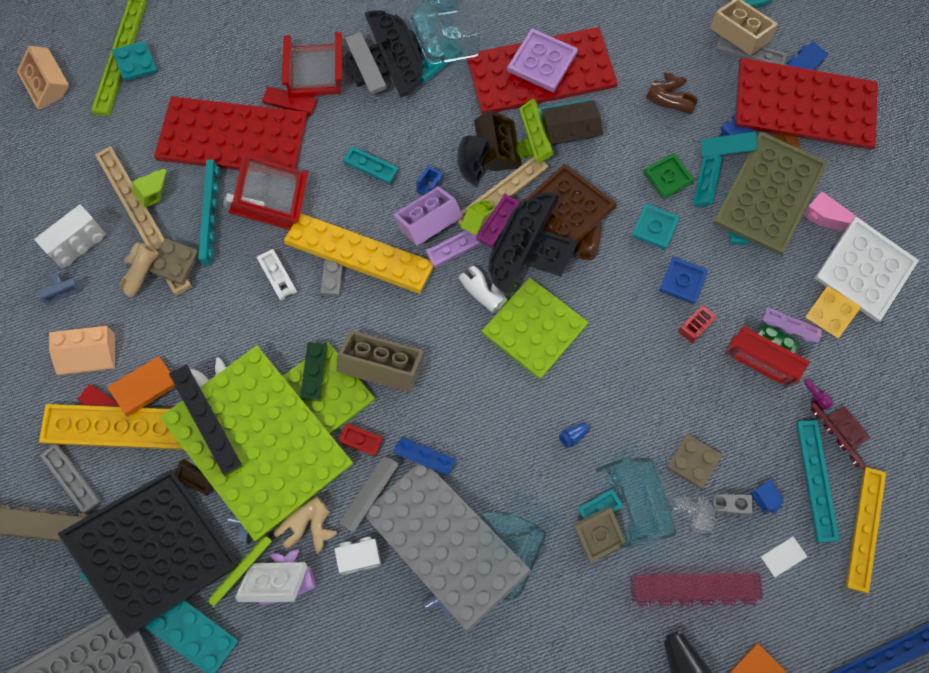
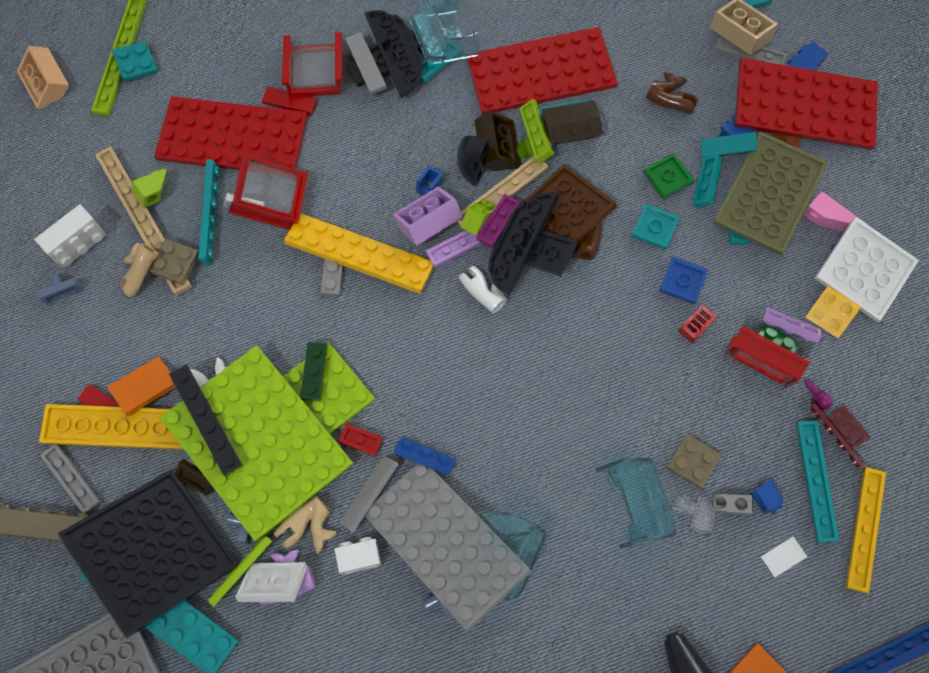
(82, 350): light nougat slope -> none
(276, 274): white plate -> none
(371, 165): teal plate -> none
(380, 361): dark tan brick -> none
(534, 328): lime plate -> none
(542, 60): lavender plate -> none
(572, 435): blue cone -> none
(599, 534): dark tan plate -> none
(607, 499): teal plate -> none
(696, 588): clear pink brick -> none

